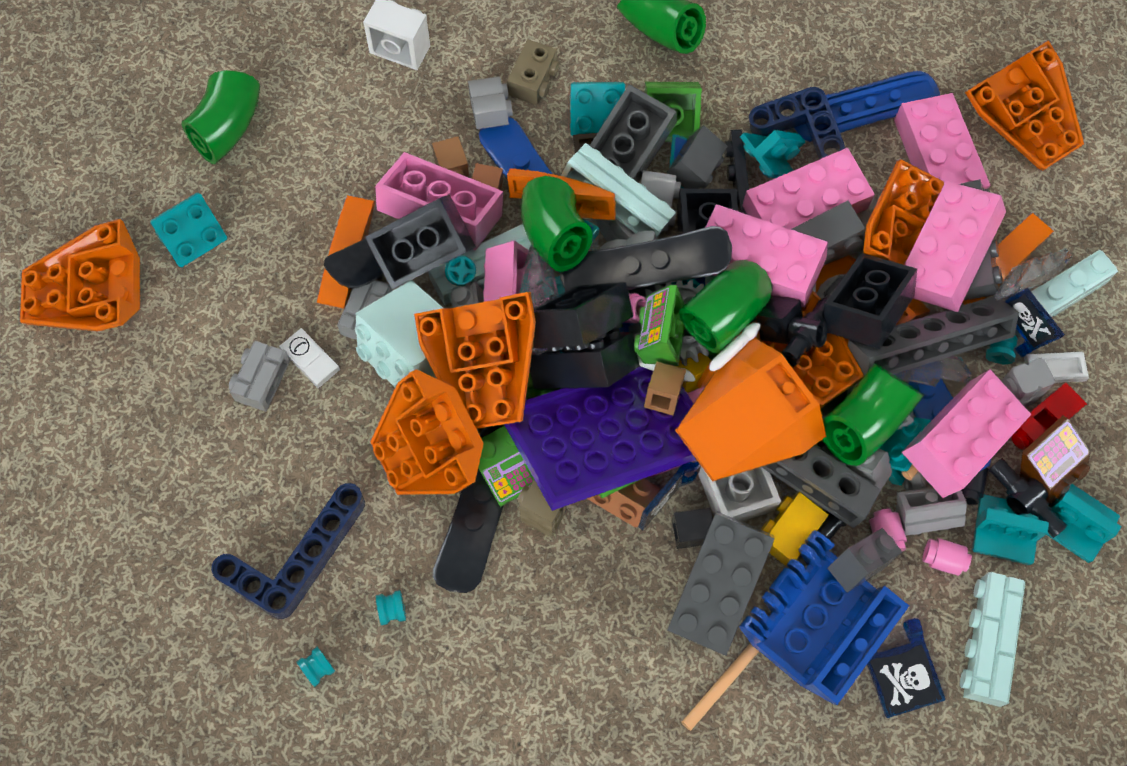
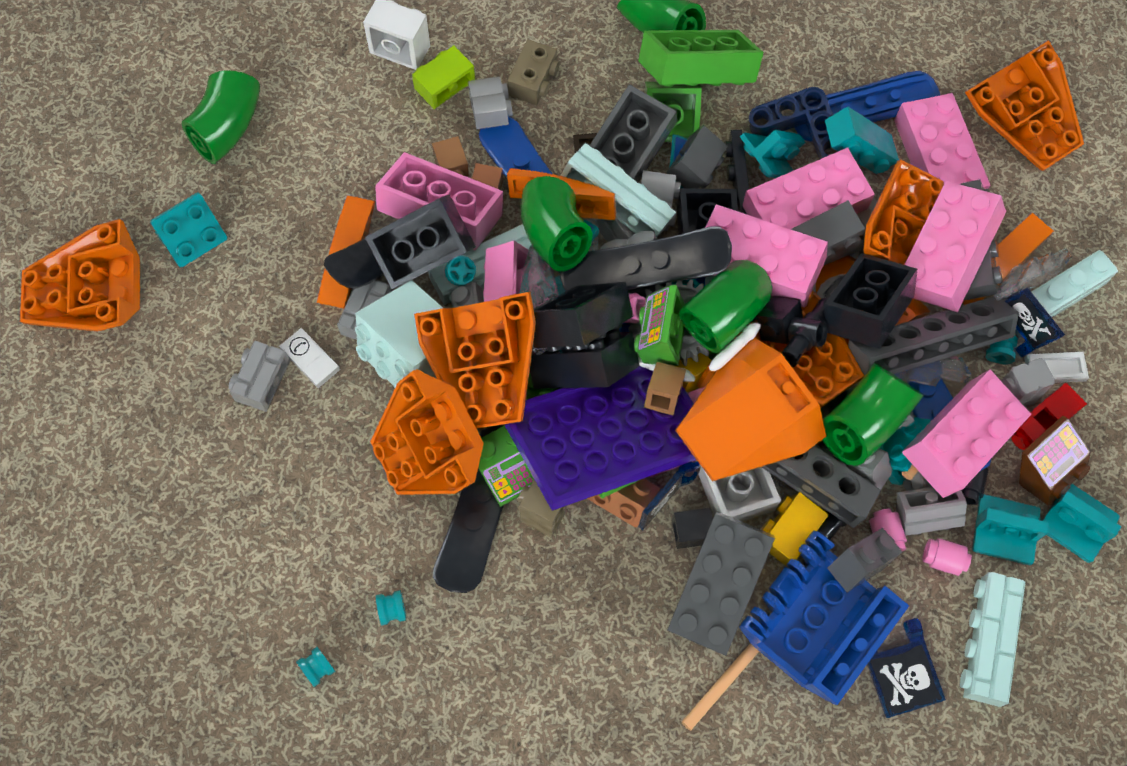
(298, 560): dark blue beam -> none
(443, 76): none -> lime brick
(592, 105): teal bracket -> none
(700, 57): none -> bright green brick
(867, 142): none -> teal brick
(1027, 496): black pin -> none

